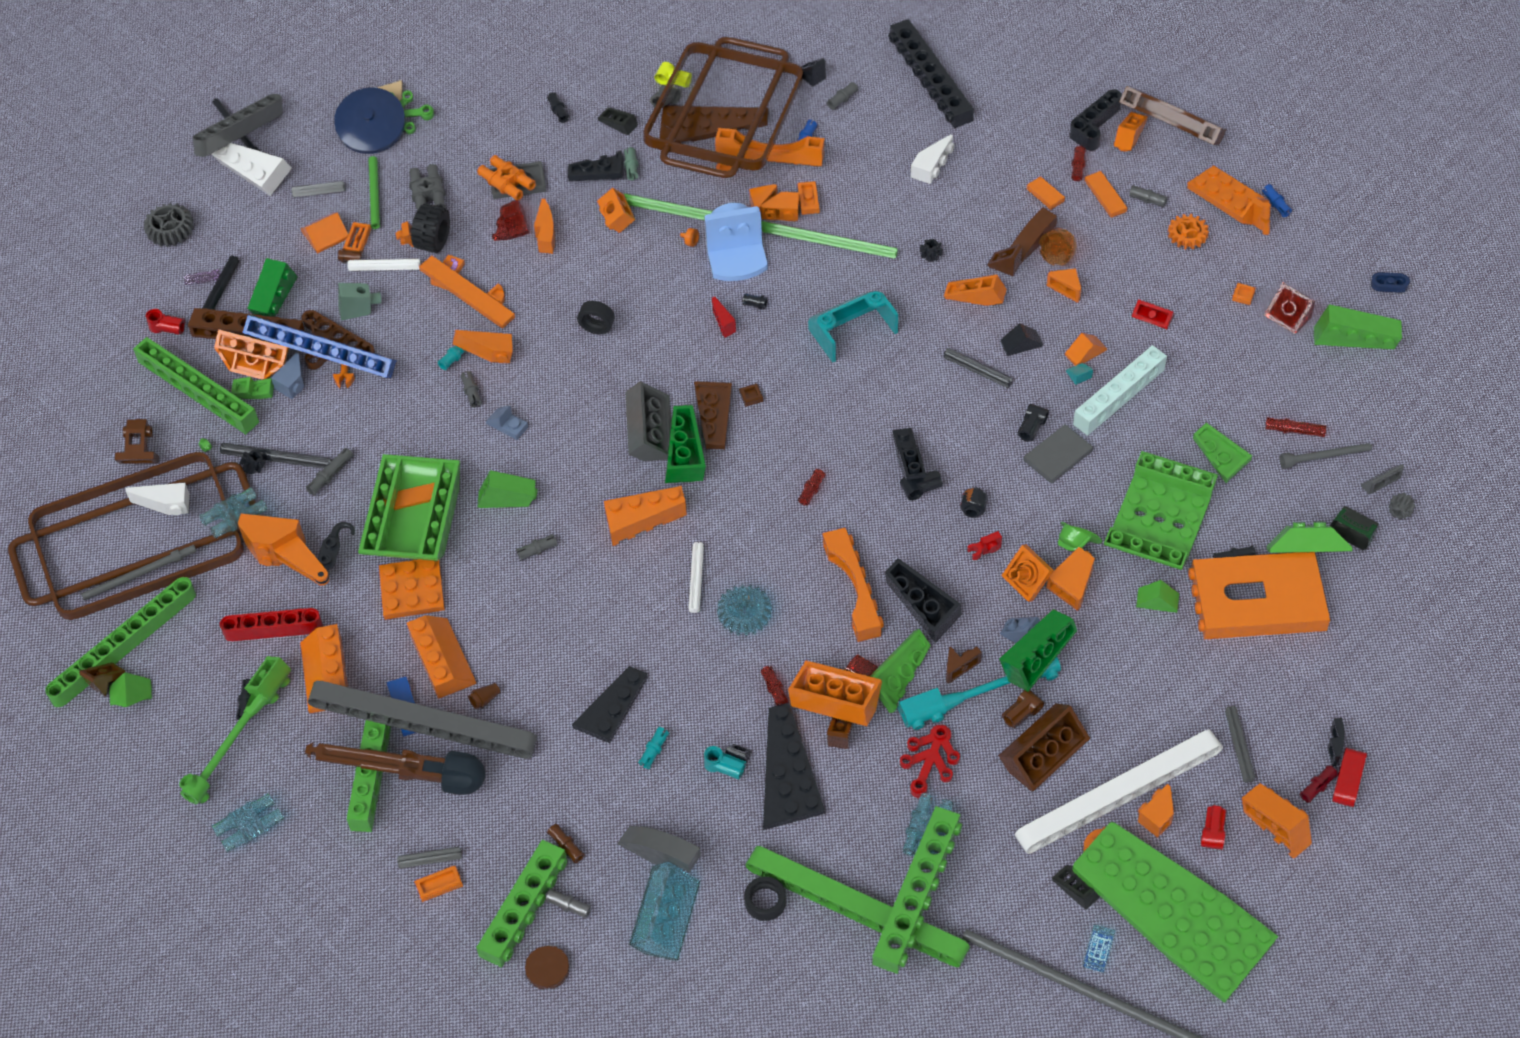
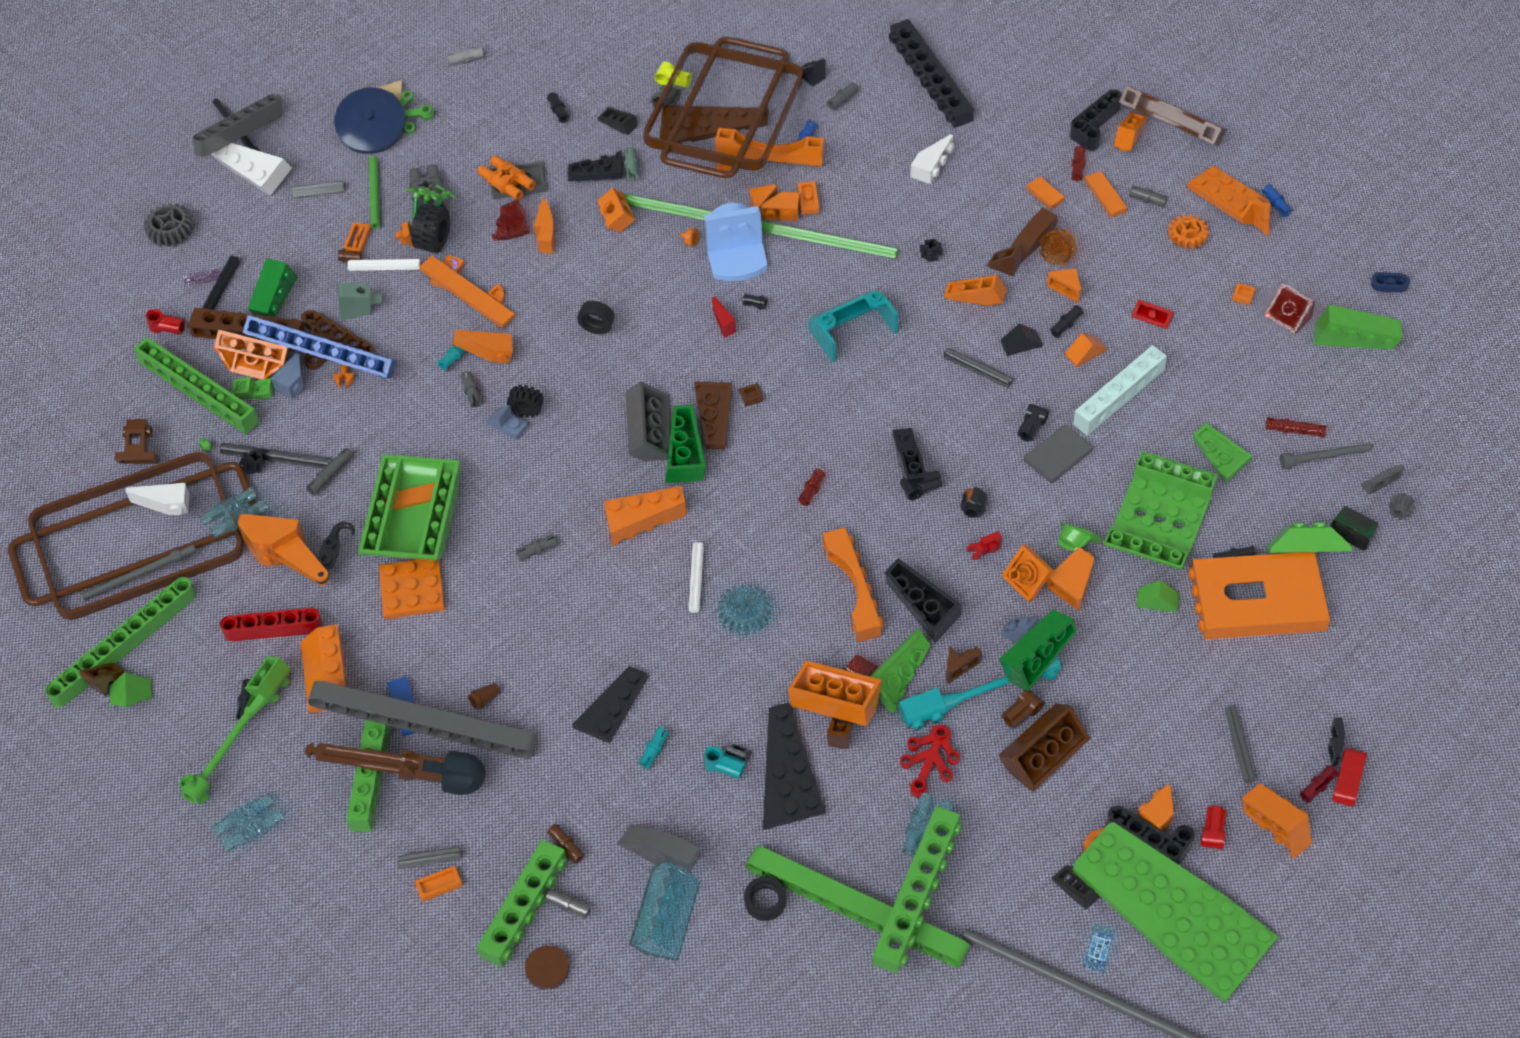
(325, 232): orange slope -> none
(428, 195): none -> bright green plant
(440, 655): orange slope -> none
(465, 55): none -> light grey pin
(506, 490): bright green slope -> none
(525, 401): none -> black tyre
(774, 685): clear red pin -> none
(1066, 321): none -> black pin
(1080, 373): teal slope -> none
(1118, 791): white beam -> none
(1147, 833): none -> black beam

